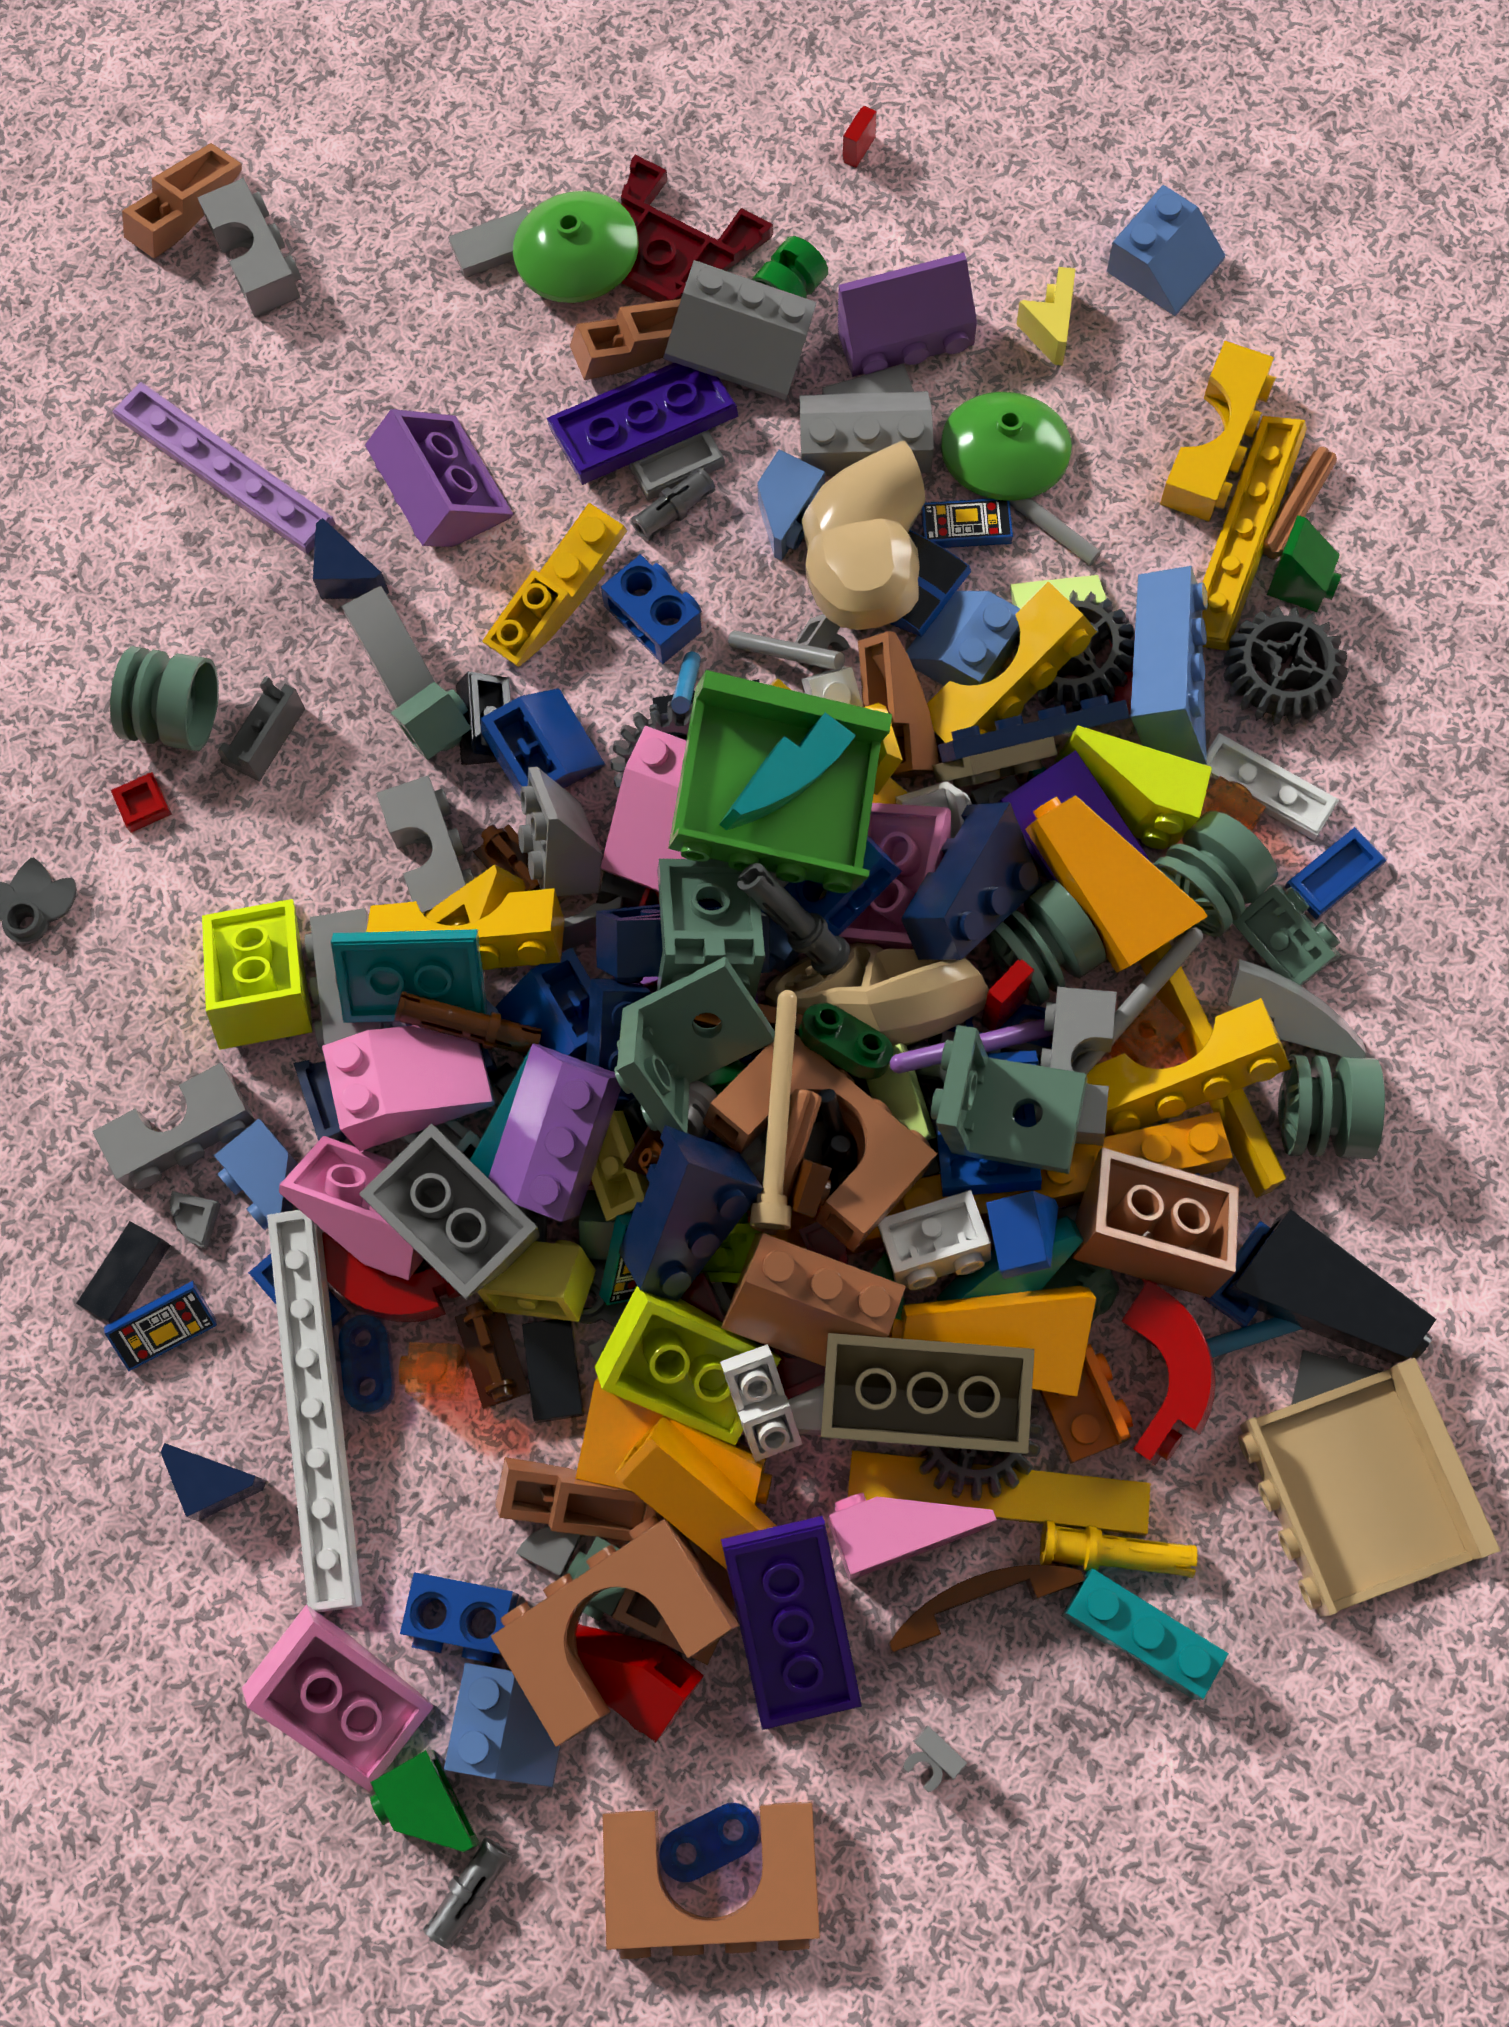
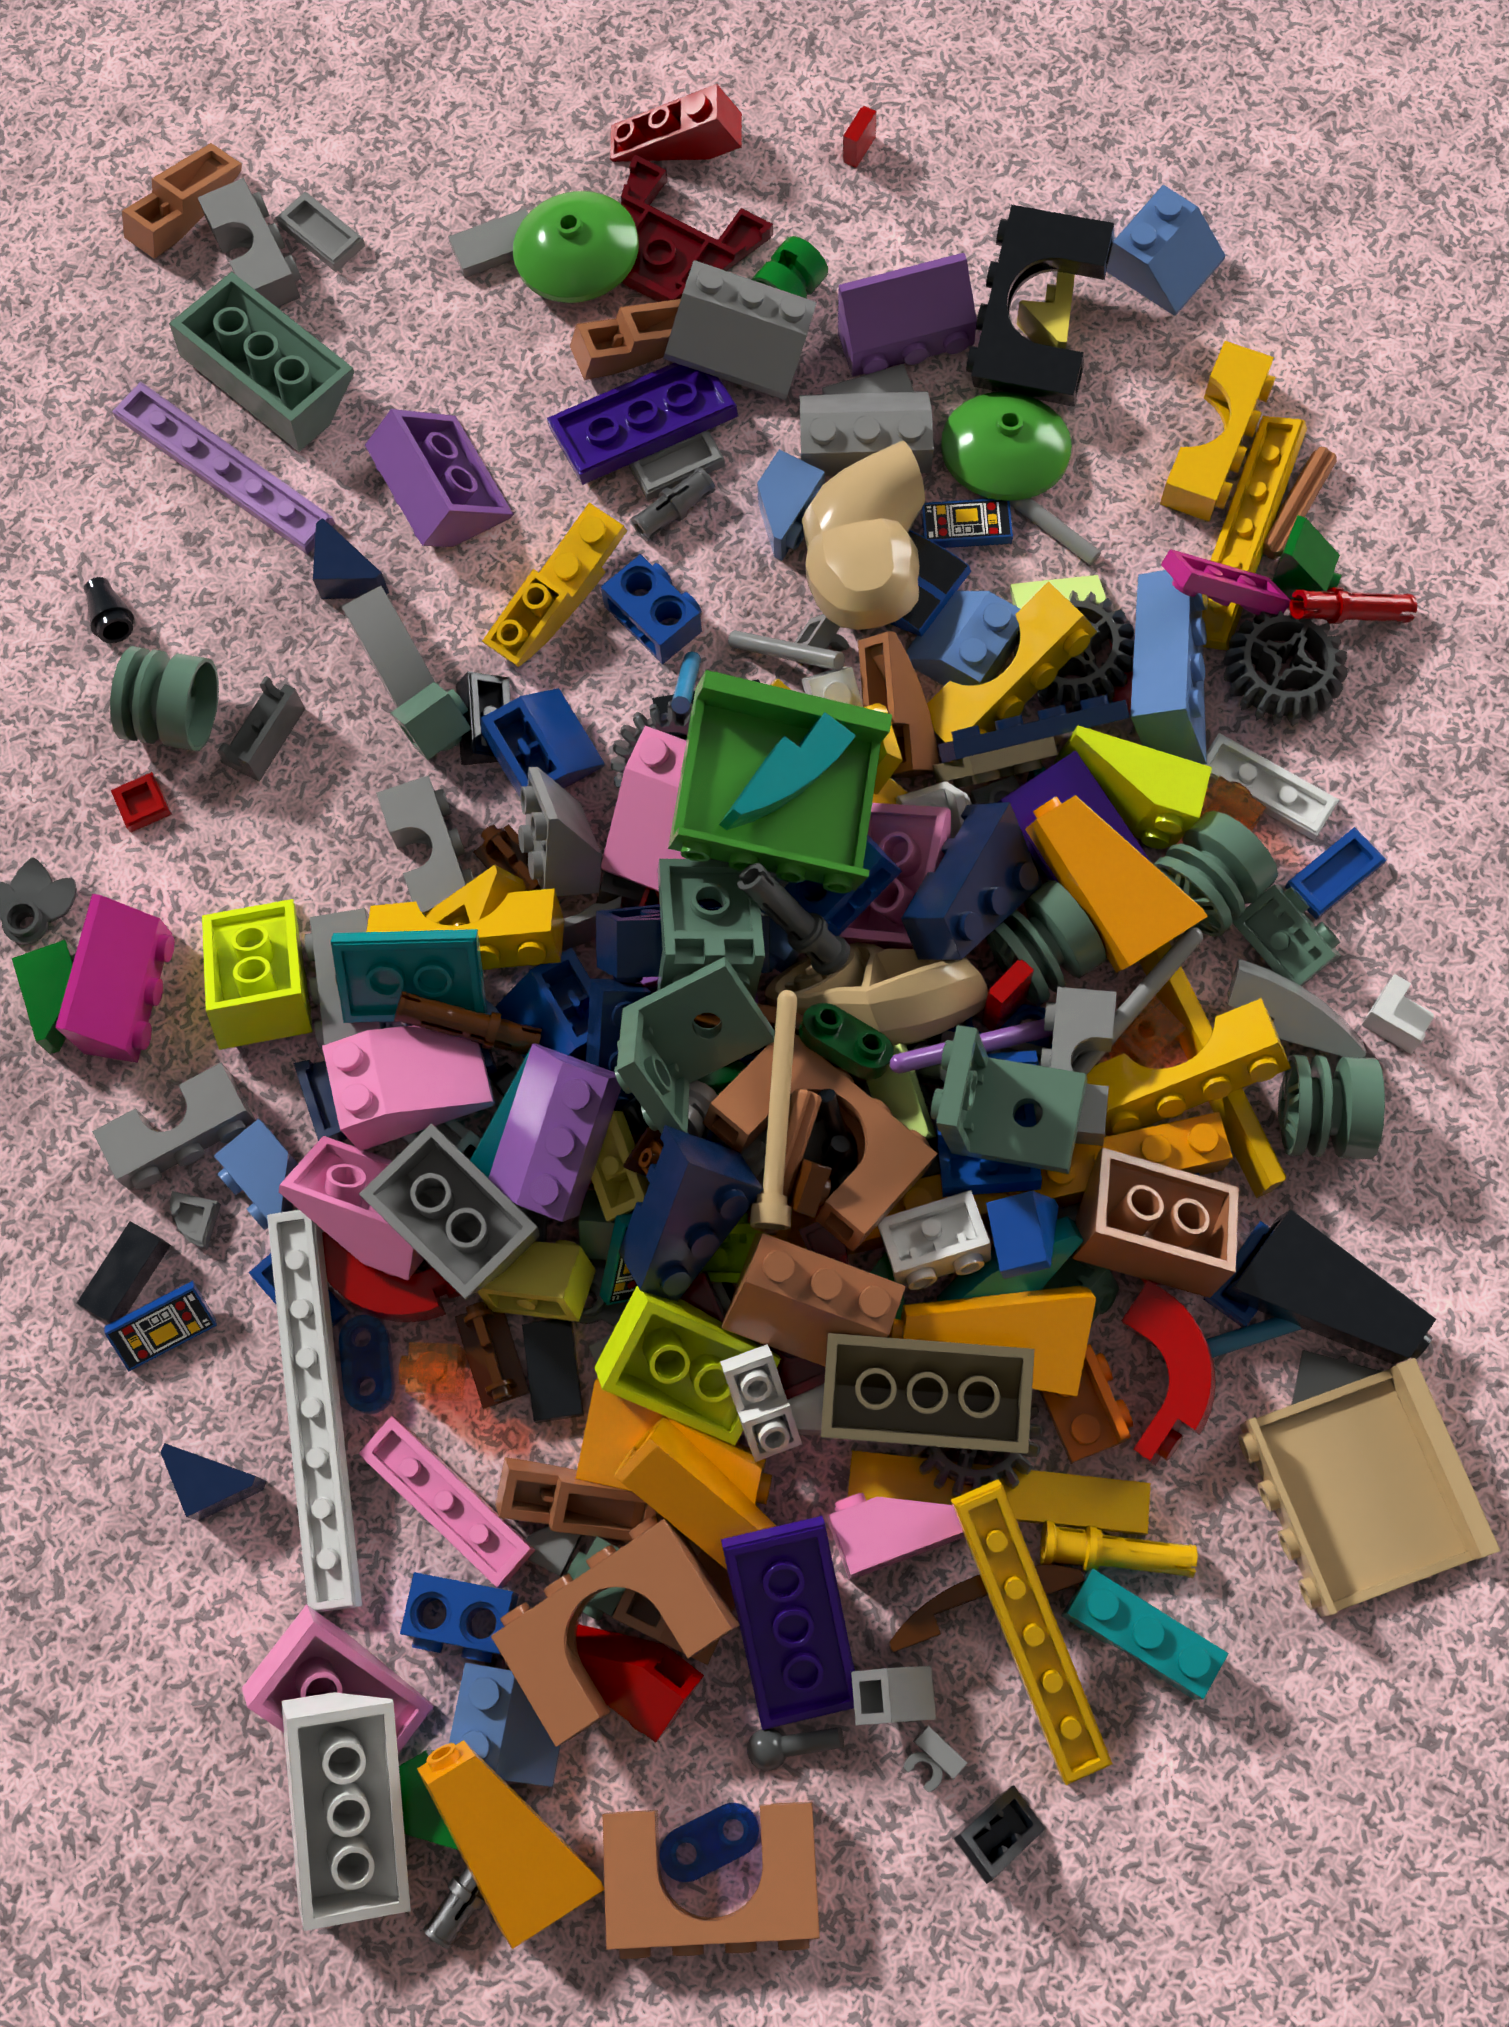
(43, 983): none -> green slope
(107, 612): none -> black cone
(115, 980): none -> dark pink slope
(263, 360): none -> sand green slope
(320, 231): none -> light grey tile
(345, 1808): none -> white slope
(447, 1502): none -> bright pink plate
(510, 1851): none -> light orange slope
(683, 129): none -> red slope
(769, 1748): none -> dark grey bar
(893, 1695): none -> light grey brick
(998, 1833): none -> black slope
(1031, 1631): none -> yellow tile
(1032, 245): none -> black arch
(1224, 583): none -> dark pink plate
(1339, 605): none -> red pin
(1398, 1017): none -> white panel

